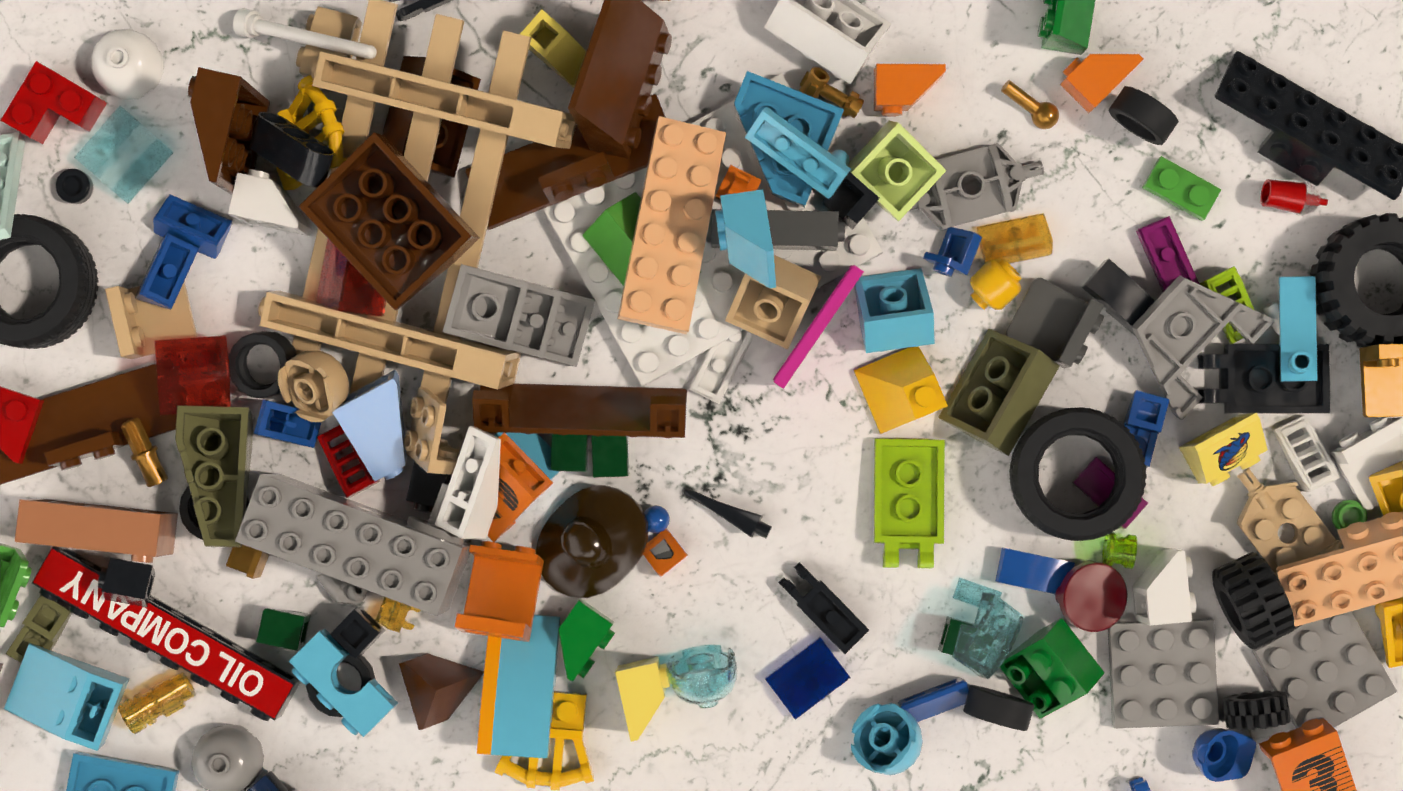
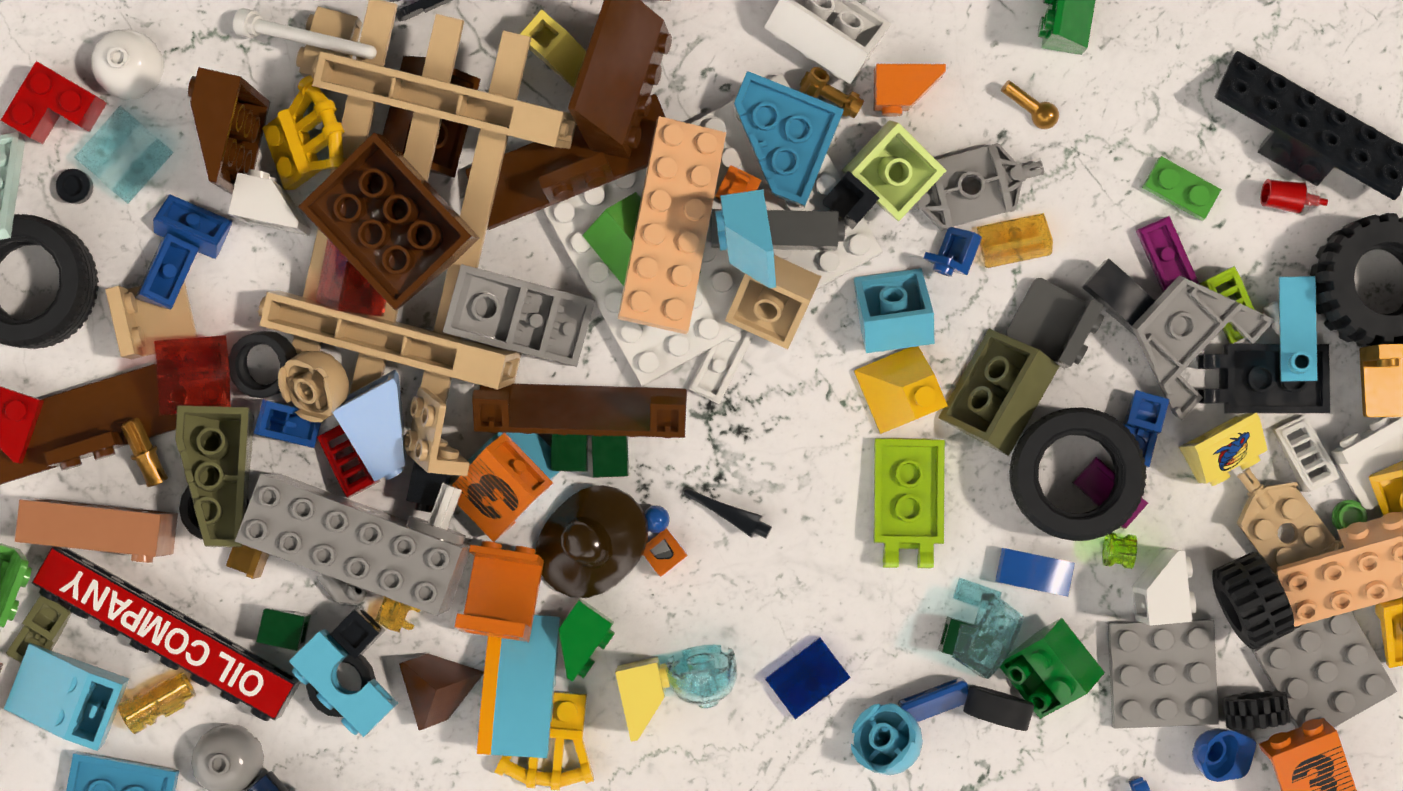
(127, 582): black brick -> none
(291, 149): black beam -> none
(473, 487): white slope -> none
(799, 153): medium azure piece -> none
(817, 326): dark pink tile -> none
(826, 611): black hinge -> none
(995, 284): yellow head -> none
(1092, 596): dark red tile -> none
(1097, 76): orange slope -> none
(1143, 115): black tyre -> none

